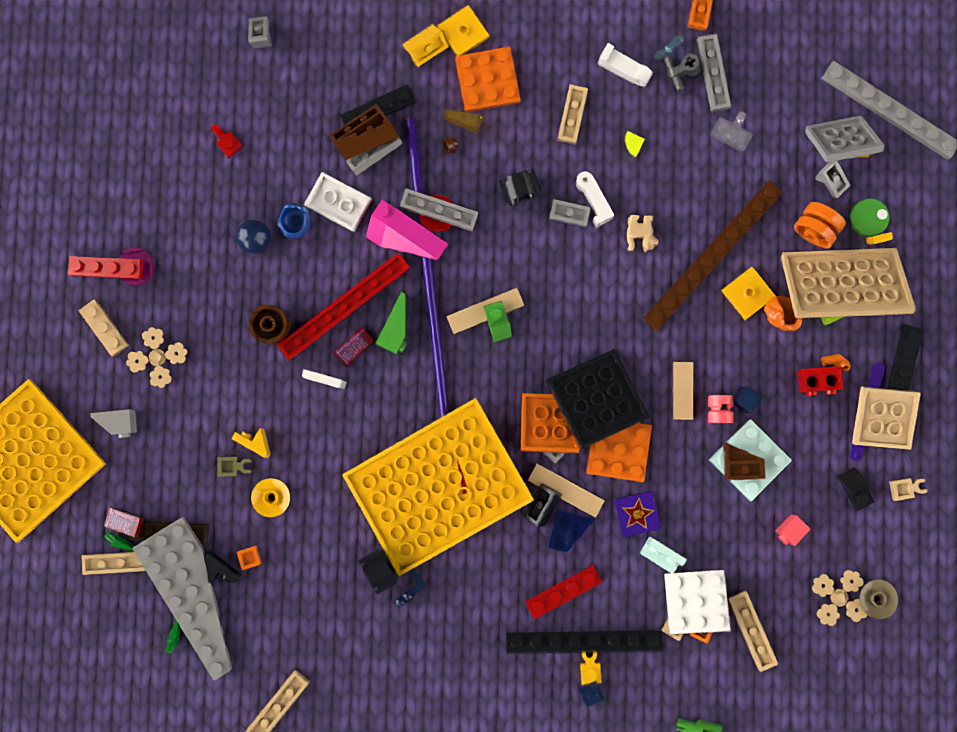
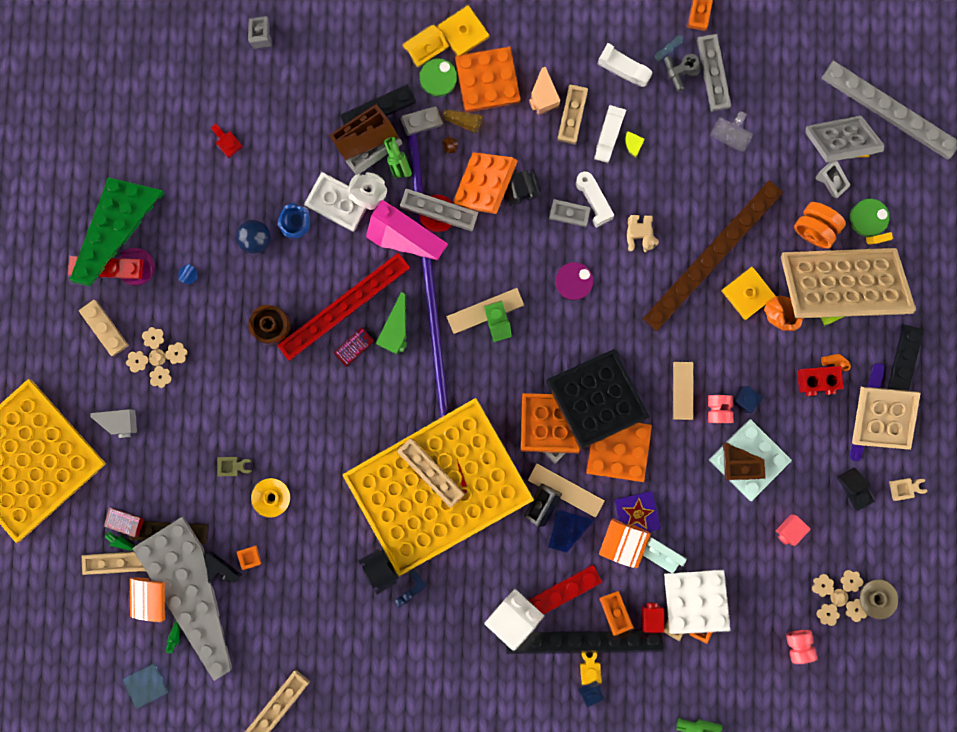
(113, 223): none -> green wing
(145, 685): none -> clear light blue piece
(147, 599): none -> slope
(187, 274): none -> blue plate
(258, 444): yellow slope -> none
(324, 379): white tile -> none
(367, 199): none -> white plate
(397, 159): none -> bright green arm
(421, 120): none -> light grey plate
(431, 472): none -> tan tile
(438, 77): none -> bright green tile
(485, 182): none -> orange plate
(514, 619): none -> white slope
(544, 94): none -> light nougat slope
(574, 281): none -> magenta tile
(609, 133): none -> white leg
(616, 613): none -> orange plate
(624, 543): none -> orange slope
(652, 617): none -> red brick
(752, 631): tan plate -> none
(801, 643): none -> coral wheel

